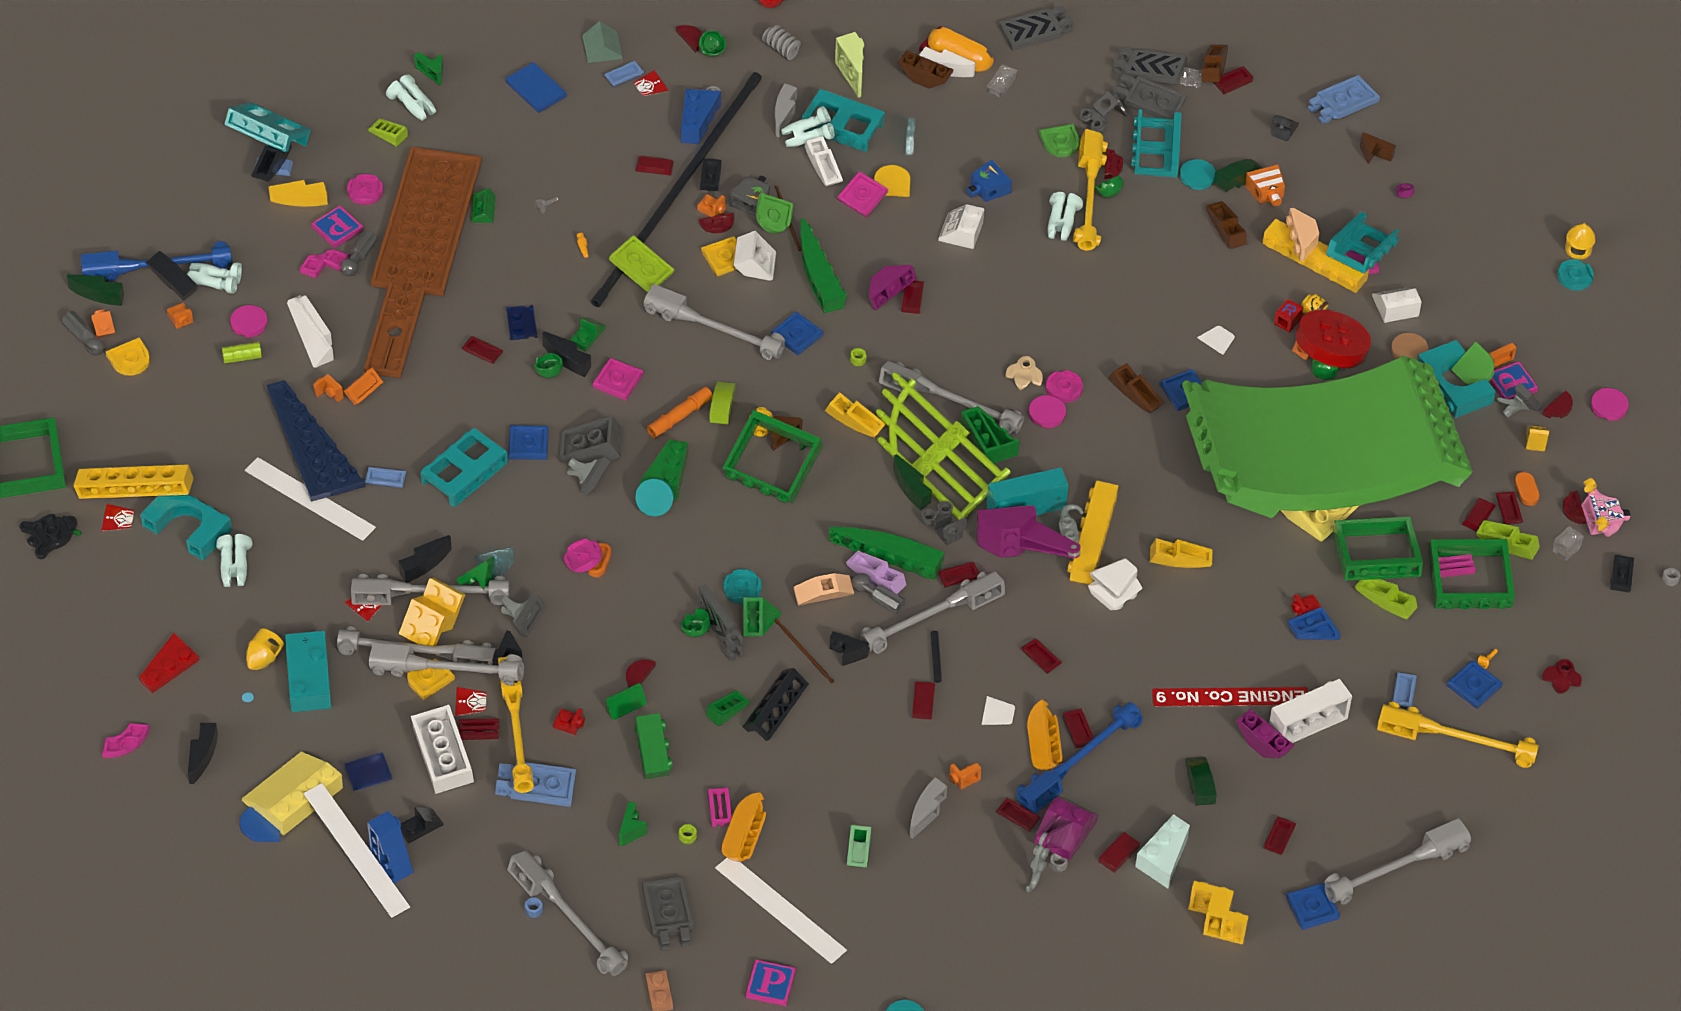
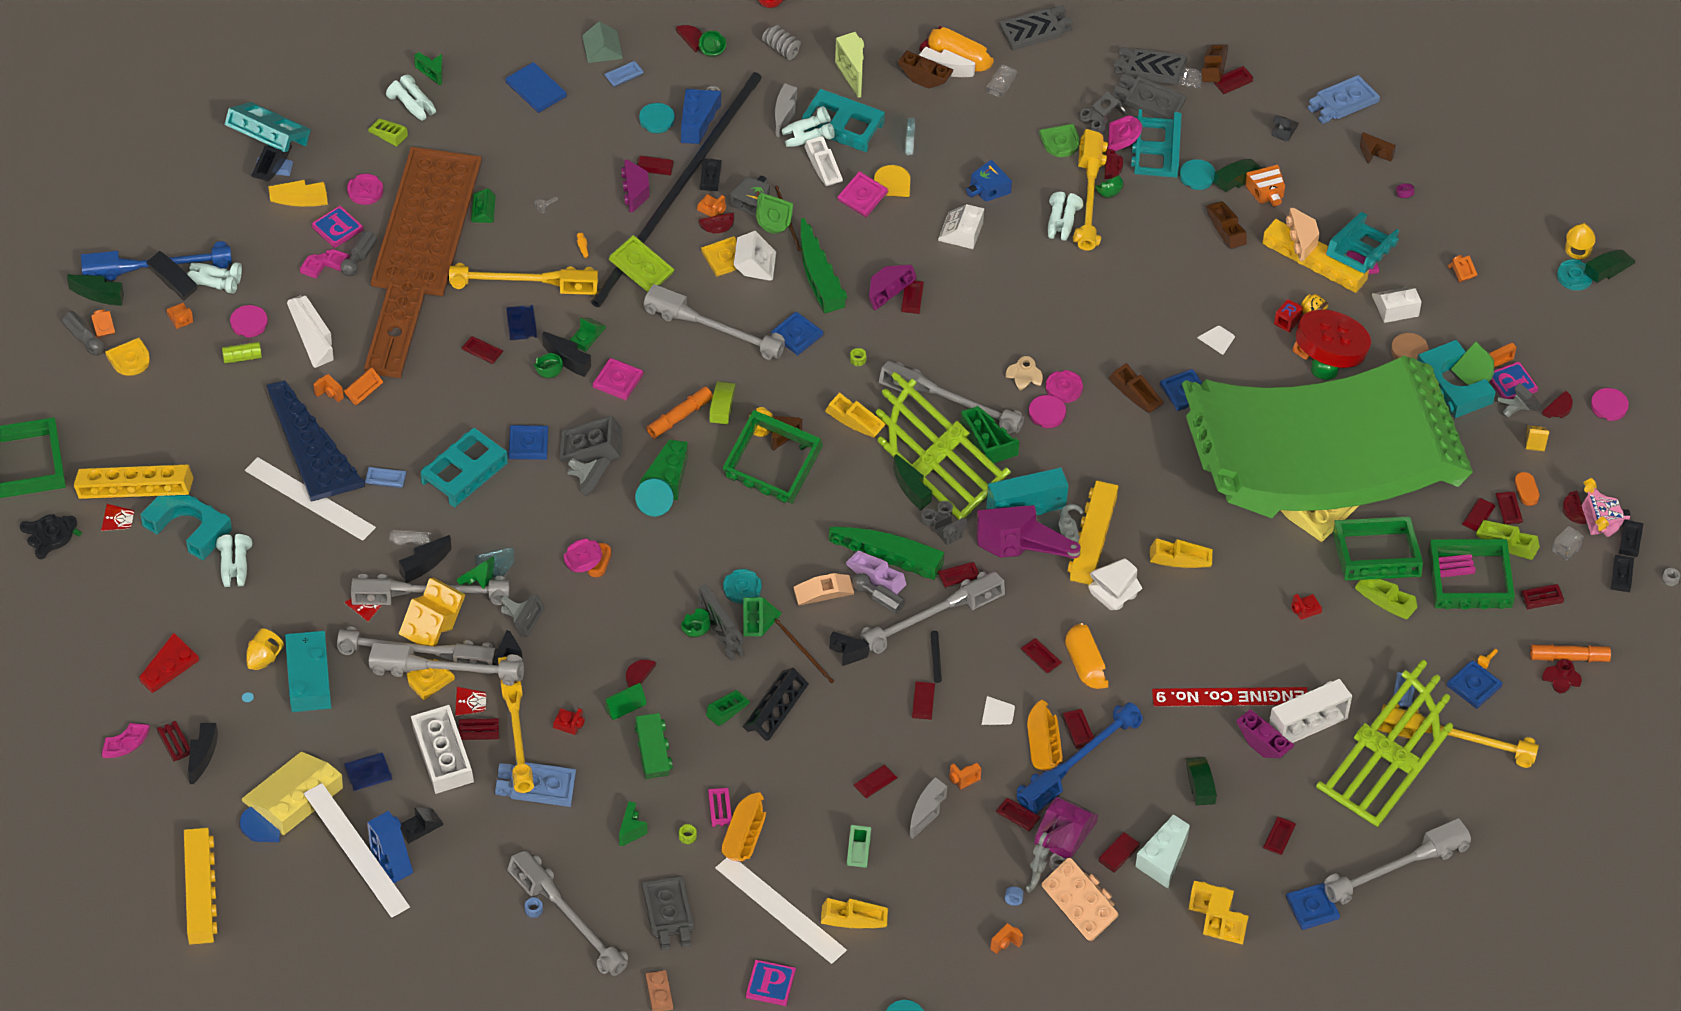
(168, 728): none -> dark red tile
(199, 886): none -> yellow brick
(402, 537): none -> clear plate
(569, 279): none -> yellow bar
(636, 185): none -> magenta slope
(650, 84): red sticker -> none
(657, 117): none -> teal tile
(853, 914): none -> yellow slope
(875, 781): none -> dark red tile
(1005, 936): none -> orange bracket
(1014, 896): none -> medium blue axle
(1081, 898): none -> light nougat bracket
(1086, 656): none -> light orange brick
(1123, 132): none -> dark pink tile
(1314, 625): blue wing -> none
(1391, 751): none -> lime piece
(1463, 268): none -> orange bracket
(1543, 599): none -> dark red tile
(1572, 653): none -> orange piece
(1608, 265): none -> dark green slope
(1631, 538): none -> black plate

